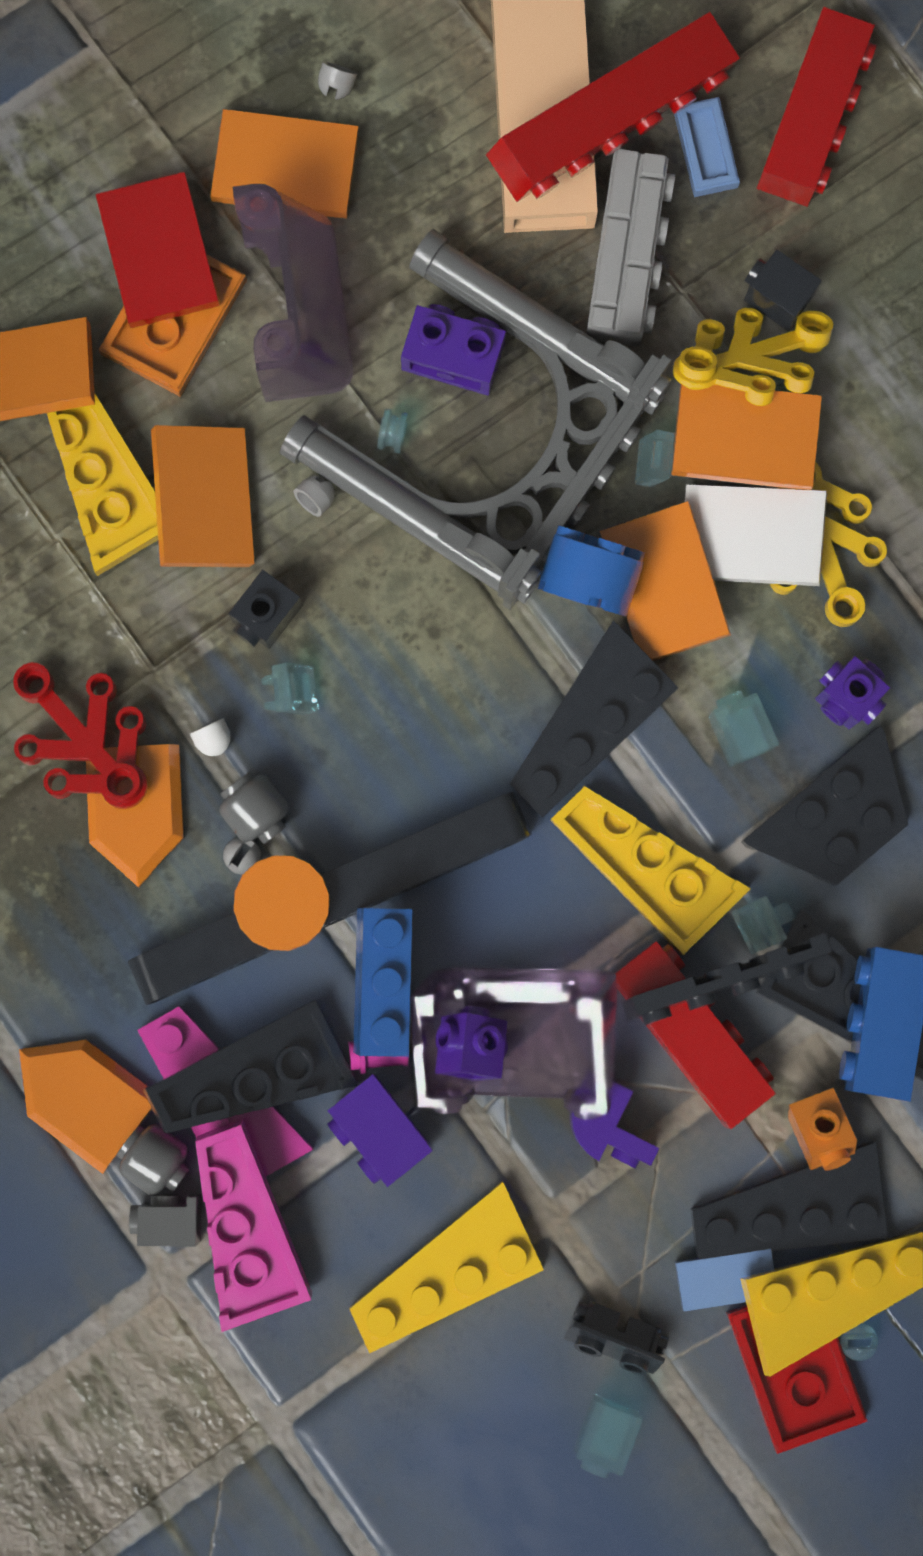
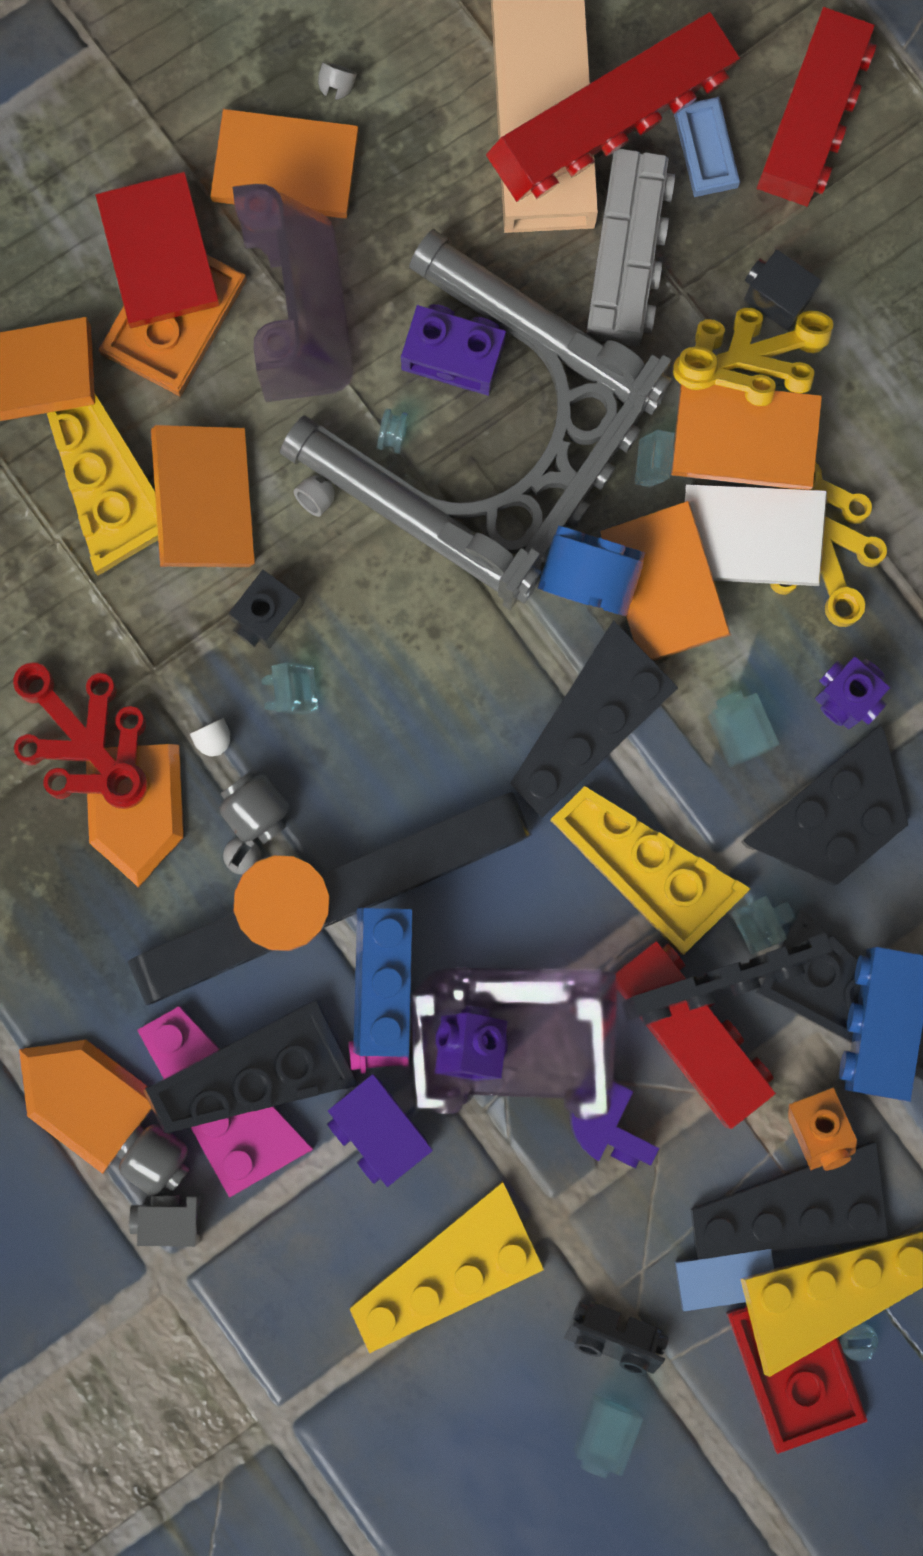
(248, 1239): dark pink wing -> none

